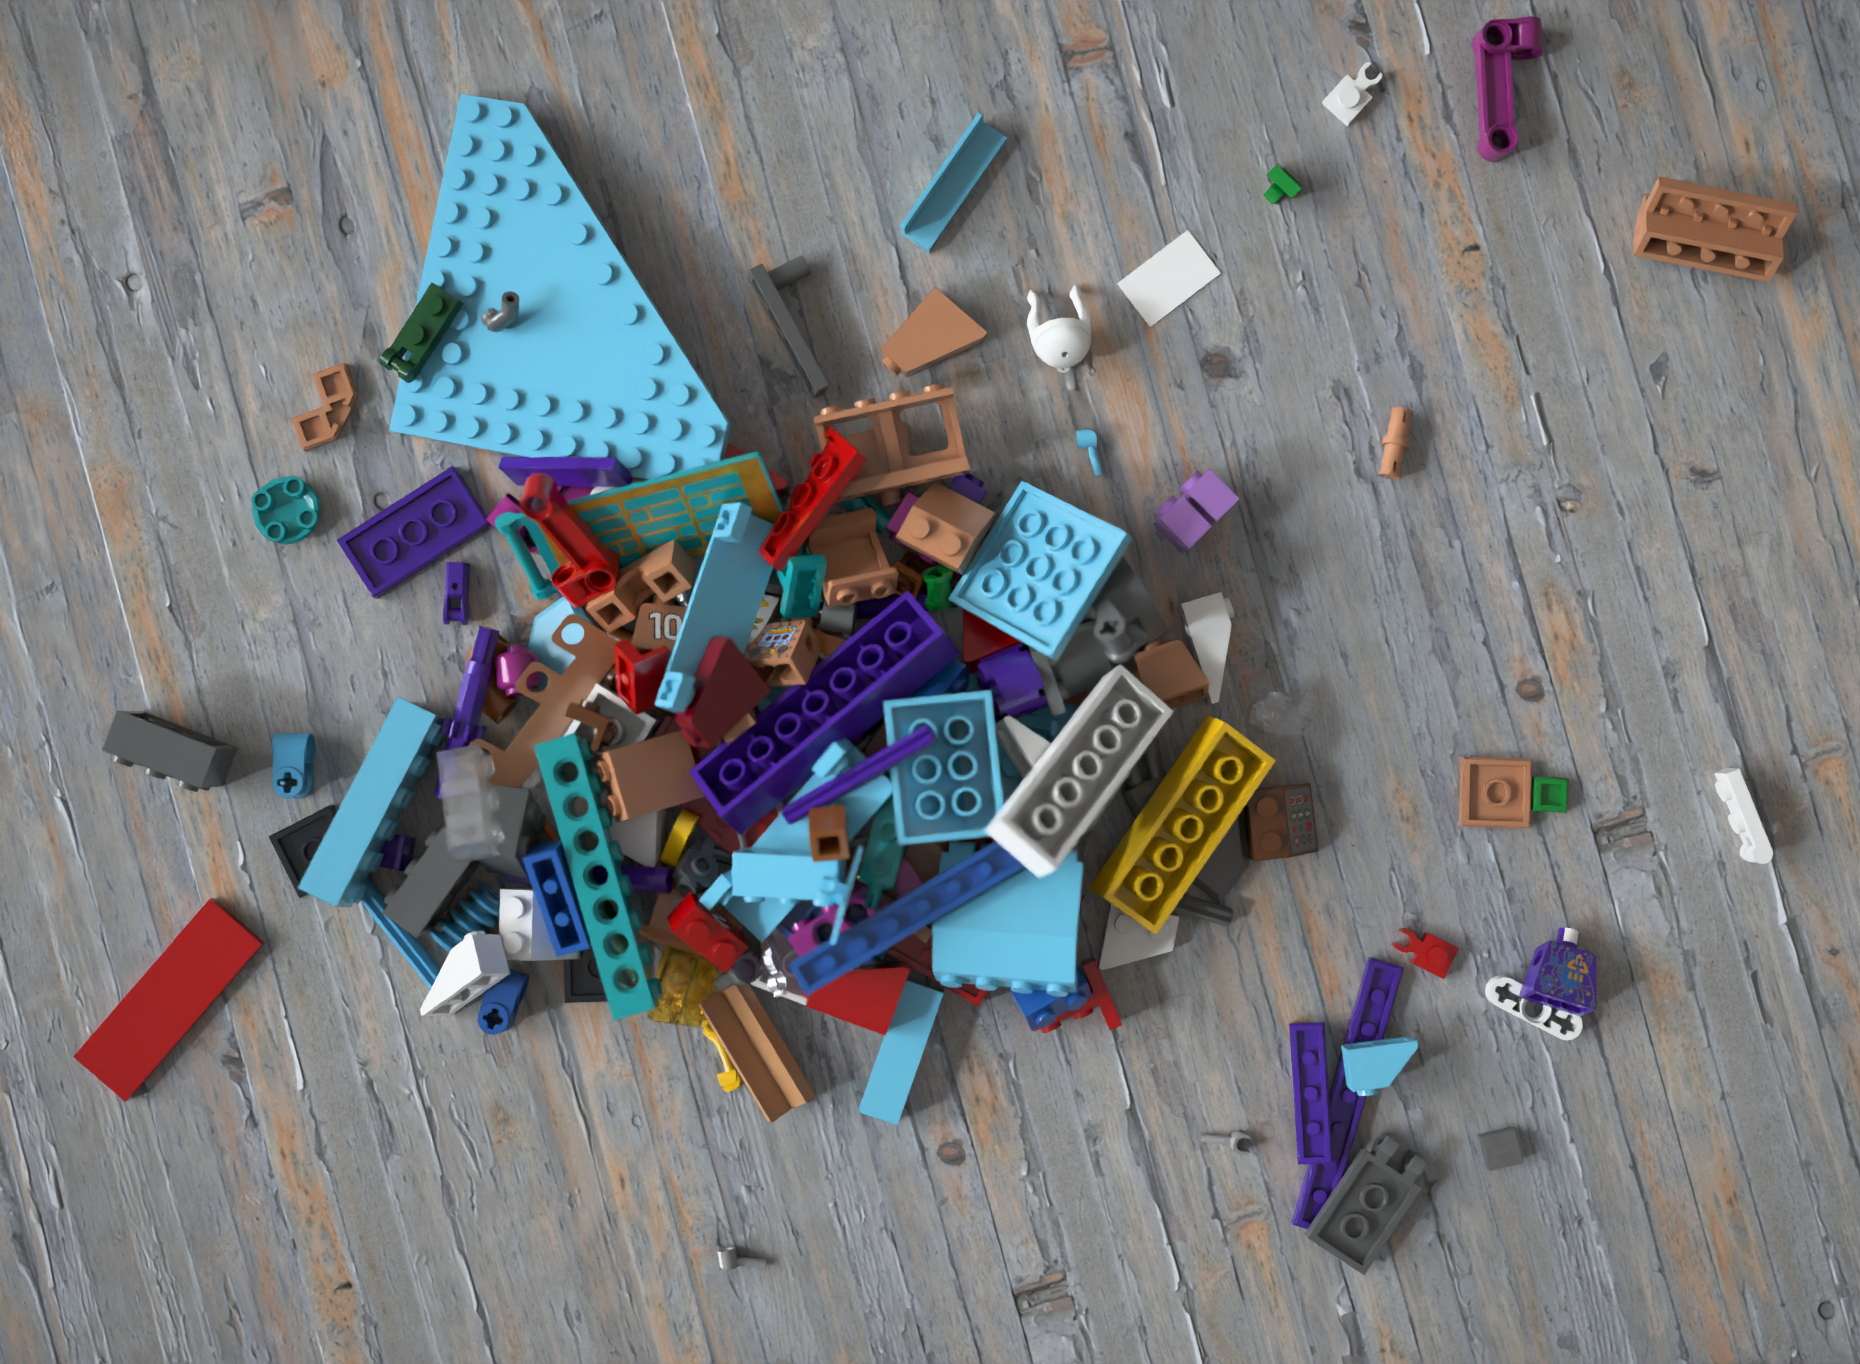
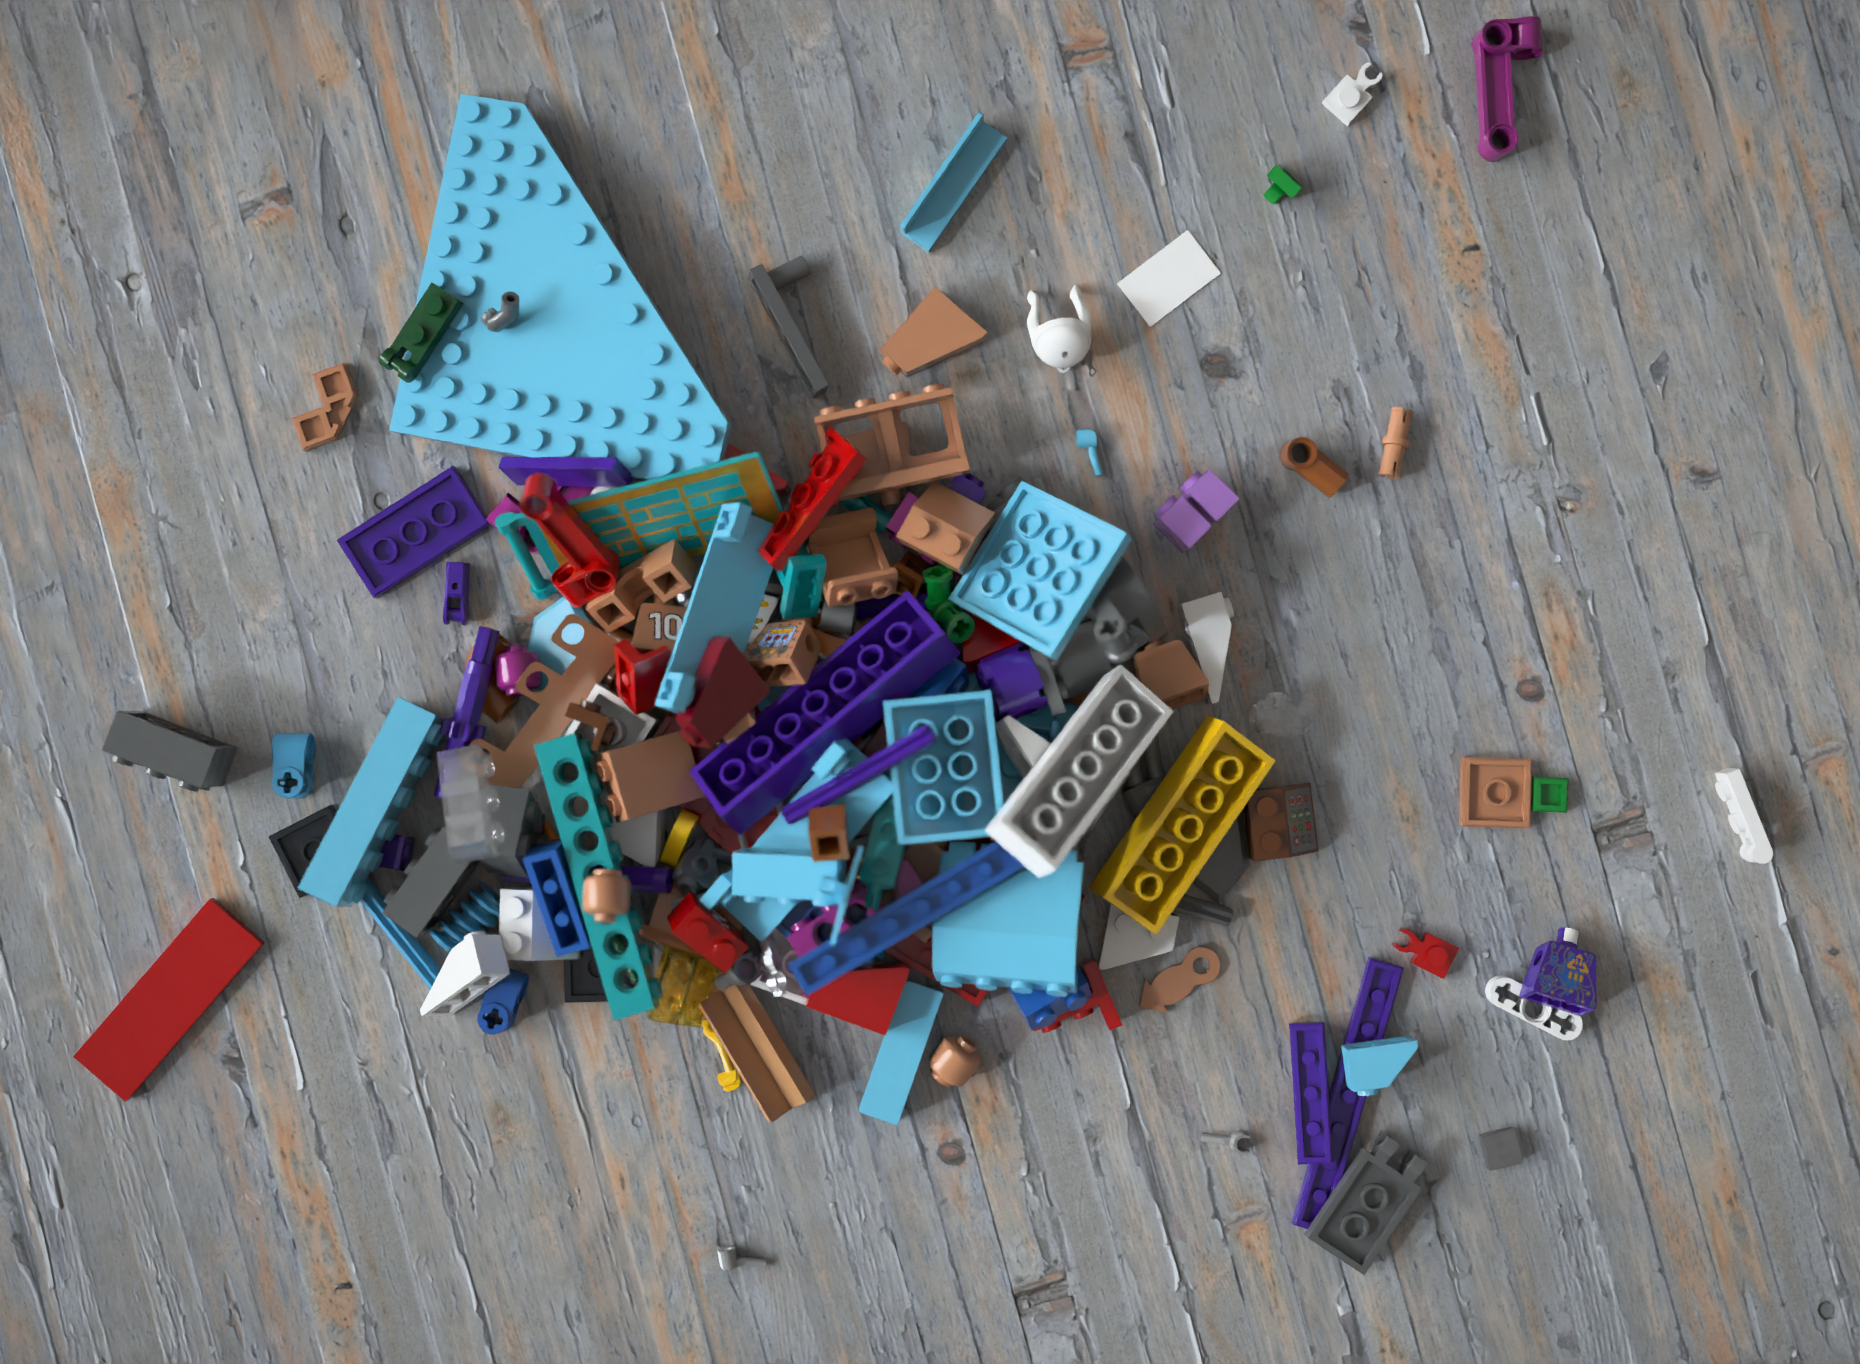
(286, 510): teal dish -> none
(606, 895): none -> nougat head
(949, 618): none -> green bush
(954, 1060): none -> nougat head
(1178, 980): none -> nougat brick
(1316, 468): none -> dark orange piece
(1712, 229): nougat brick -> none

